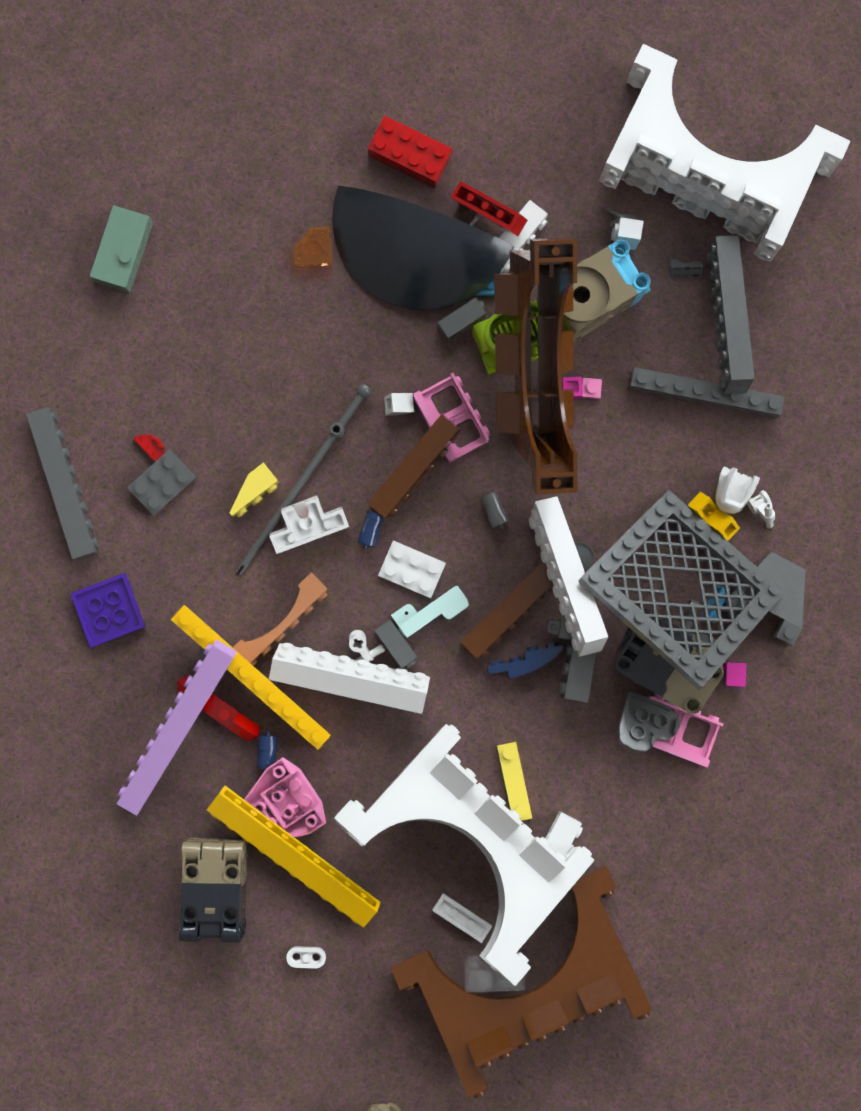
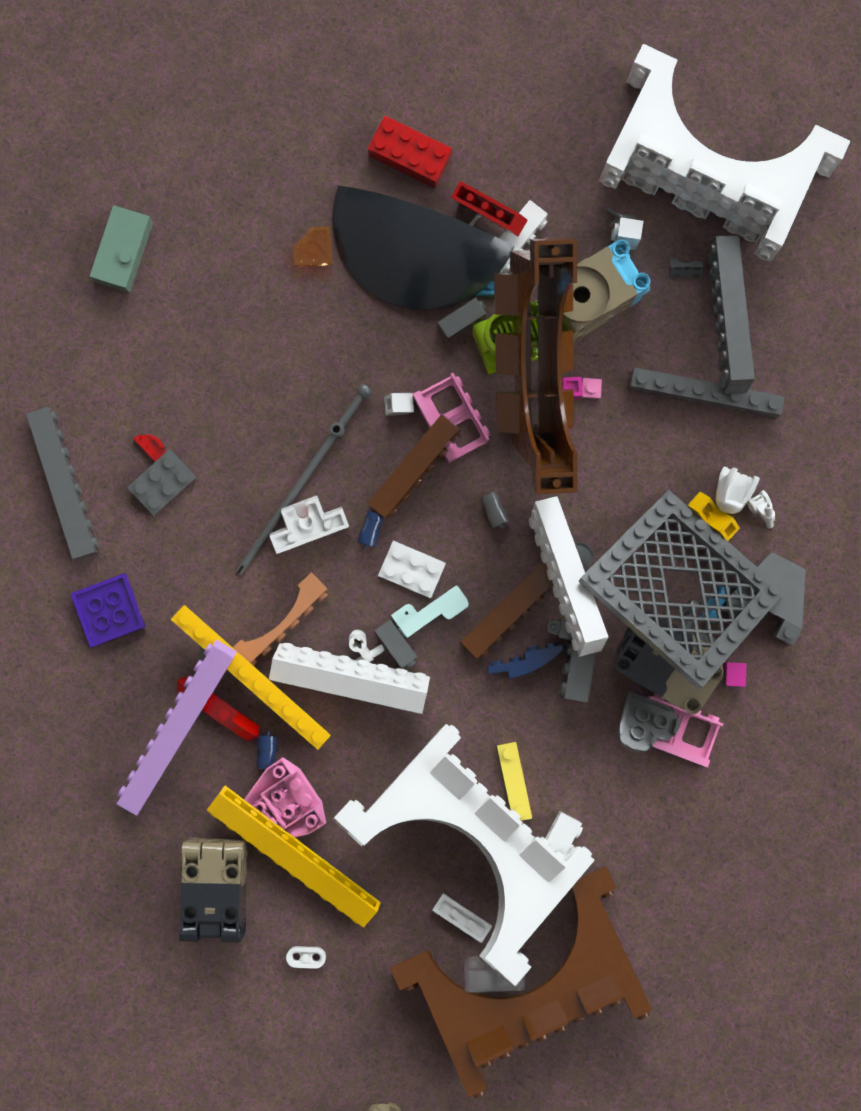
(255, 486): light yellow slope -> none

